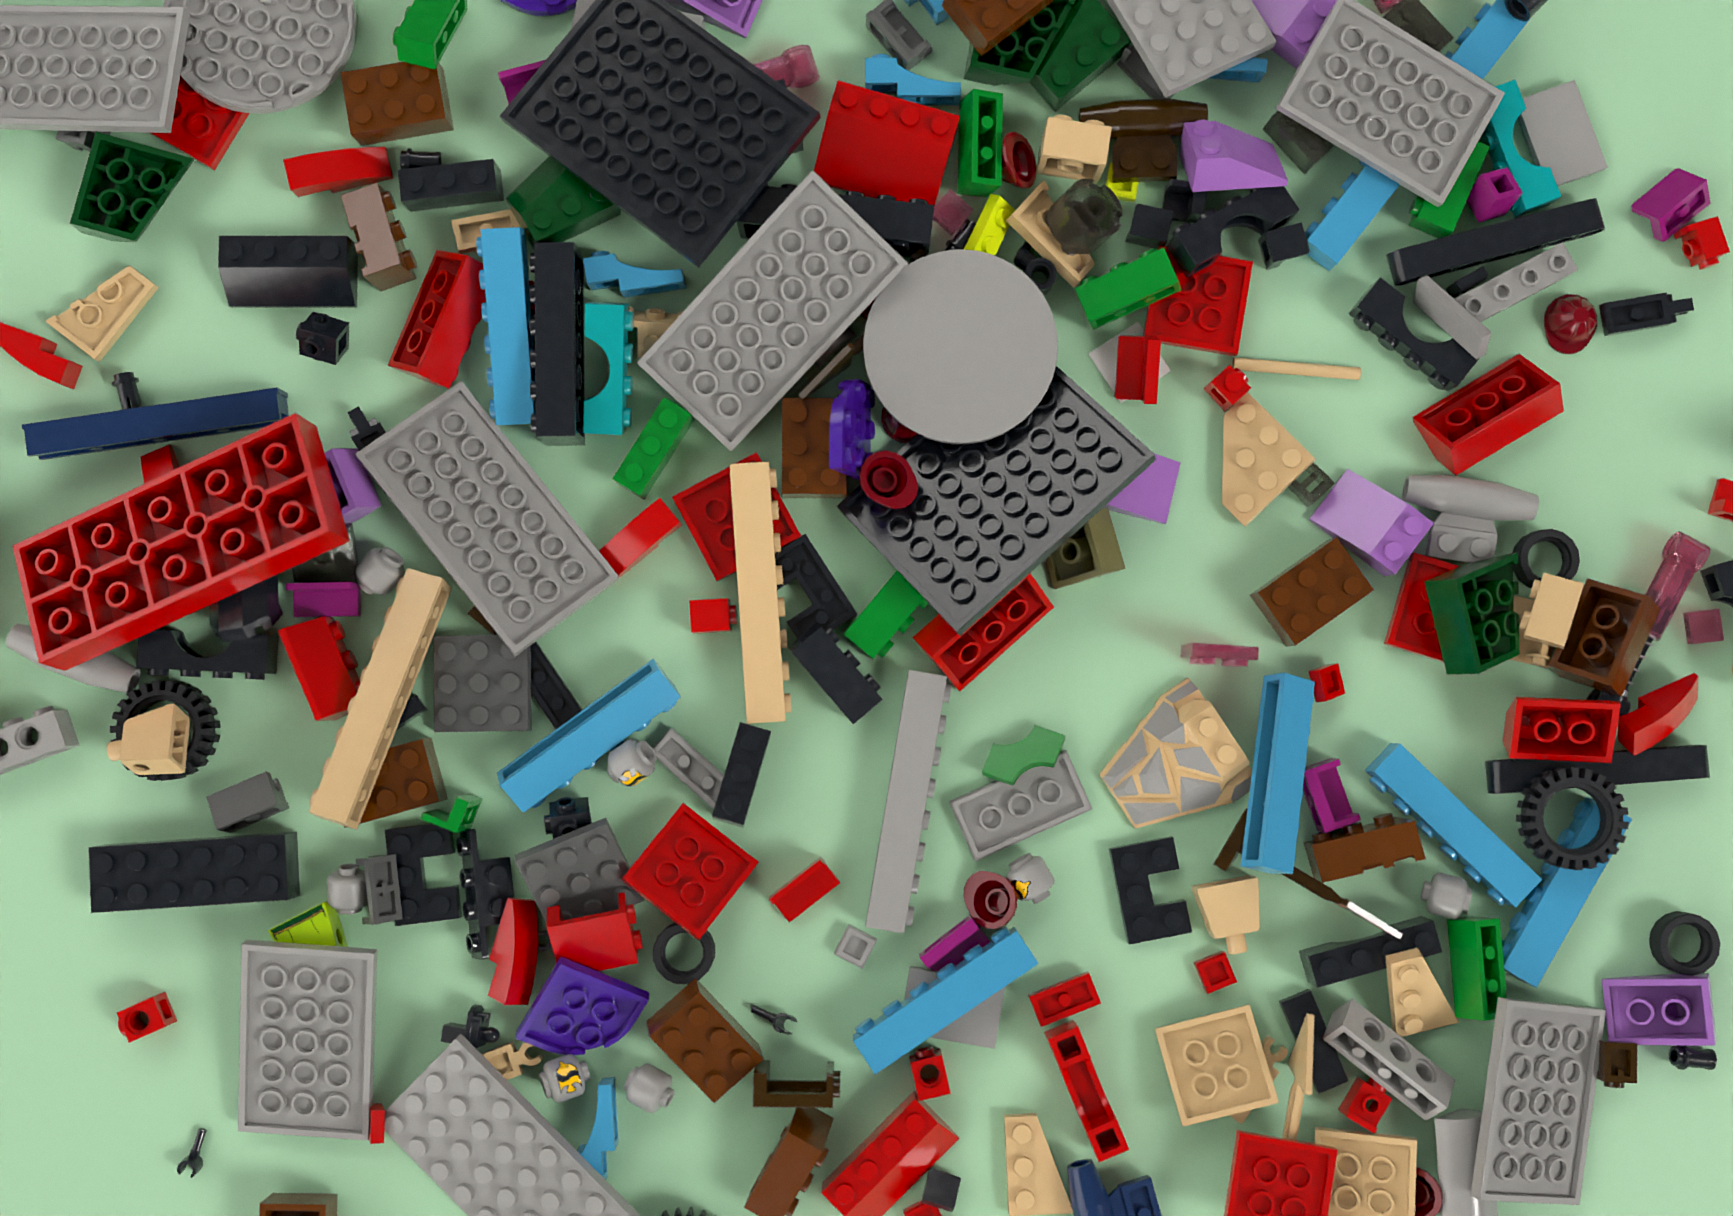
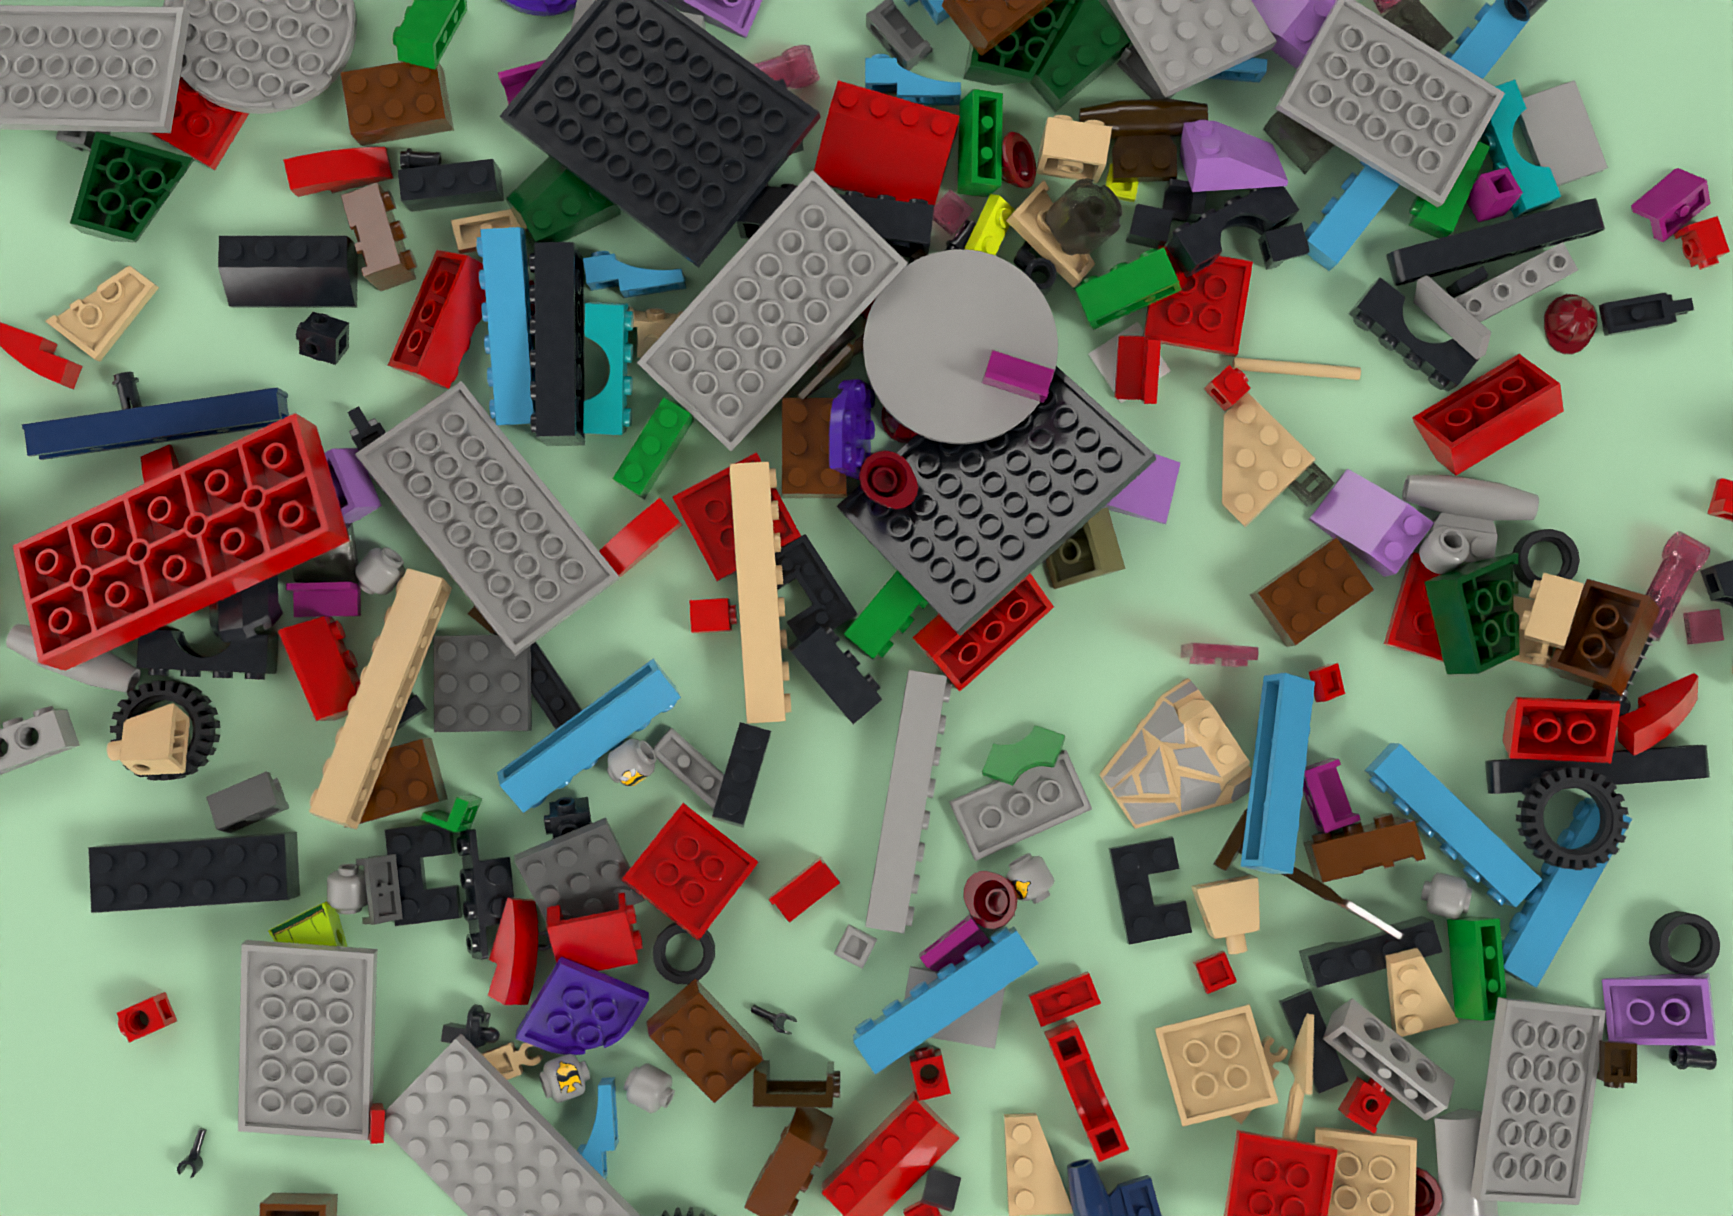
(1018, 376): none -> magenta panel
(1444, 550): none -> light grey head

